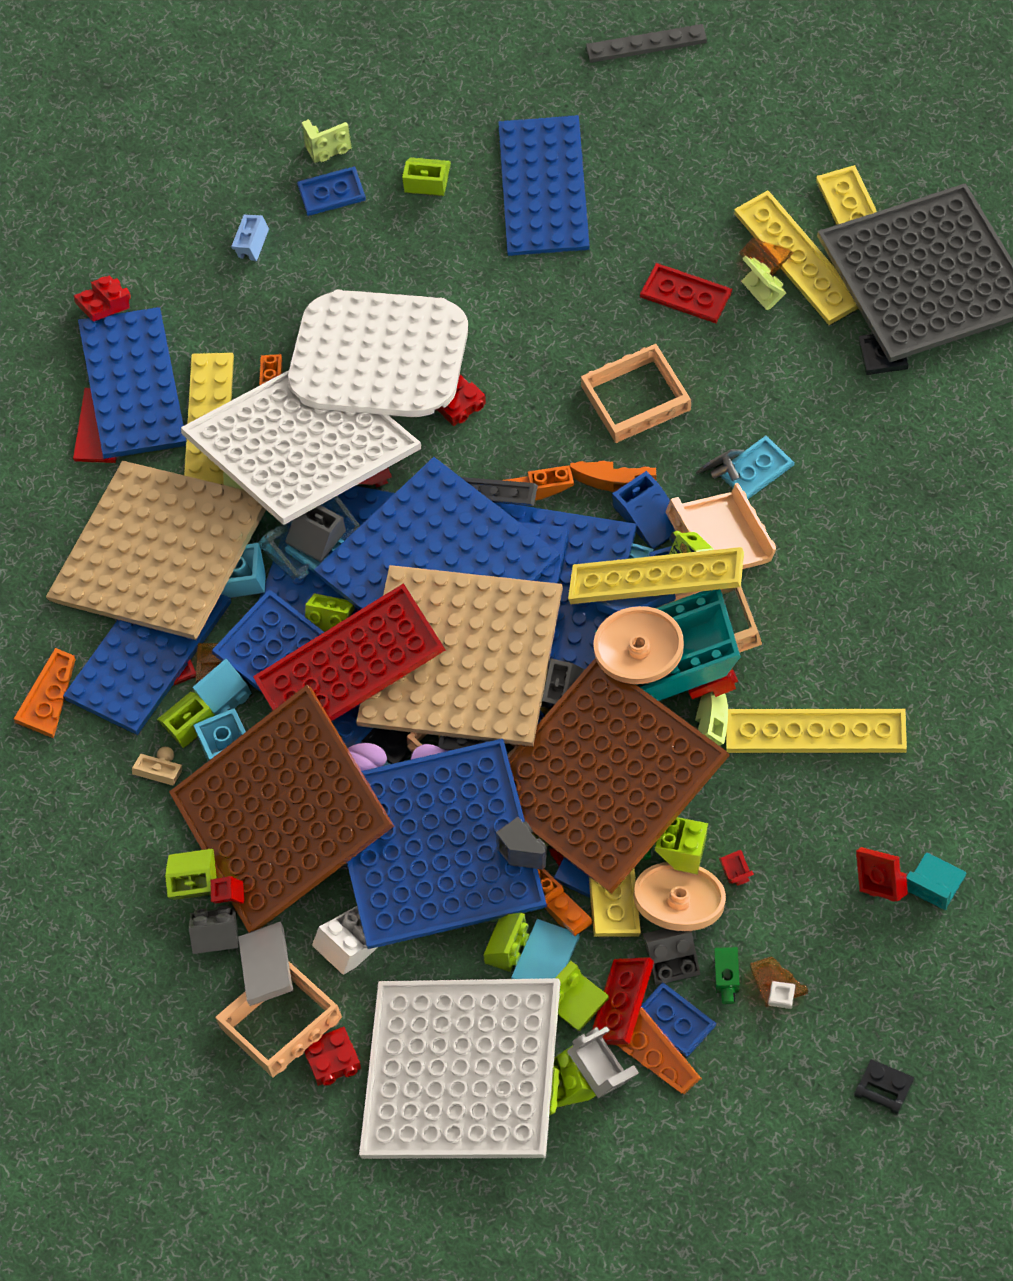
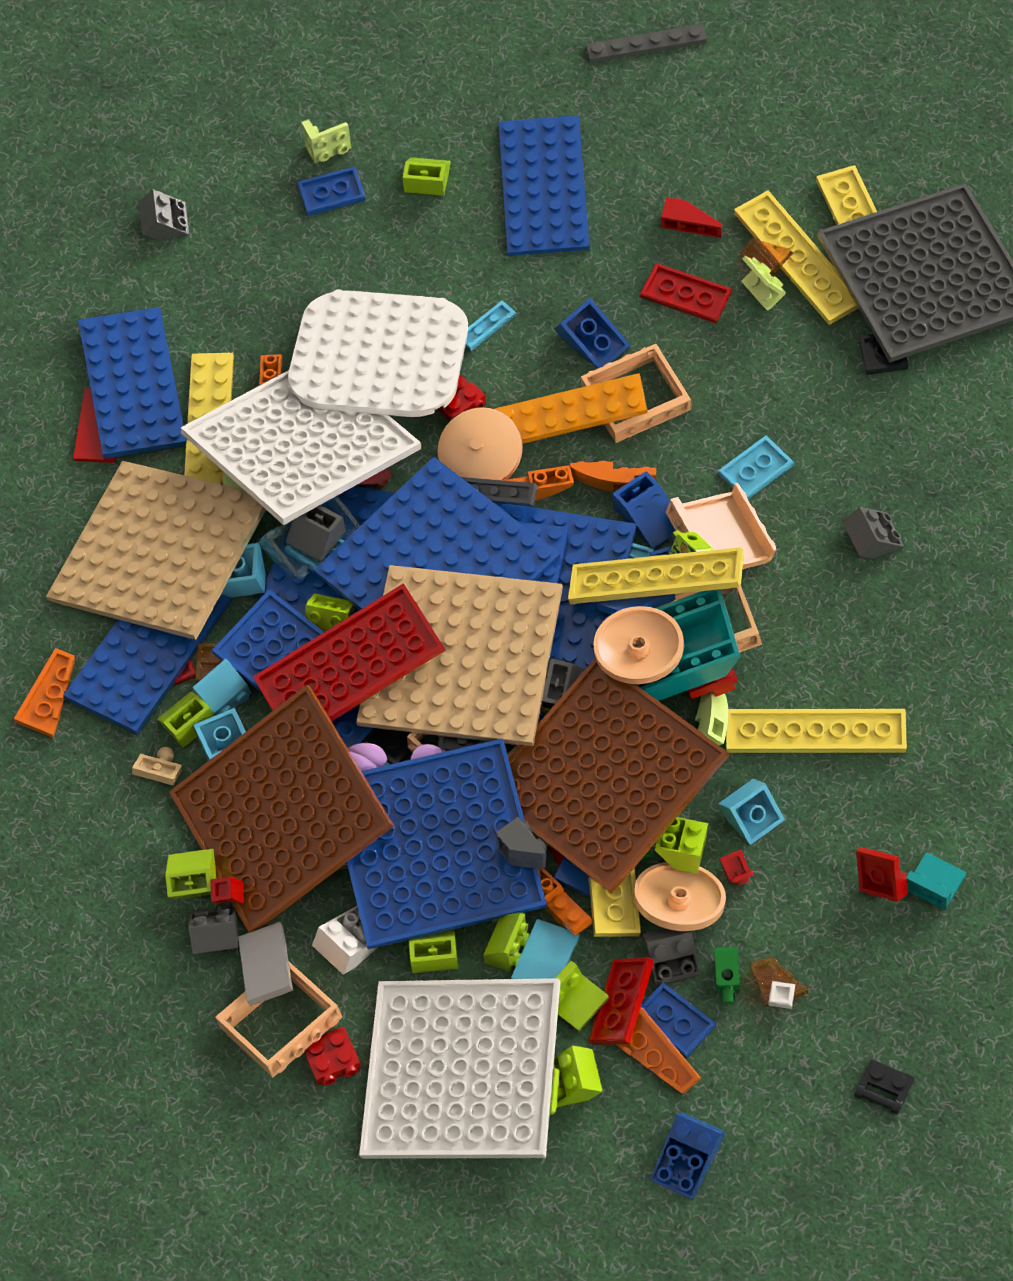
(103, 299): red plate -> none
(163, 216): none -> dark grey slope
(250, 236): light blue hinge -> none
(434, 952): none -> lime slope
(481, 445): none -> light nougat dish
(488, 324): none -> medium azure tile
(578, 408): none -> light orange plate
(592, 335): none -> blue slope
(598, 1063): light grey panel -> none
(685, 217): none -> red slope
(687, 1155): none -> blue slope
(727, 466): flat silver shield -> none
(752, 811): none -> medium azure slope
(872, 532): none -> dark grey slope

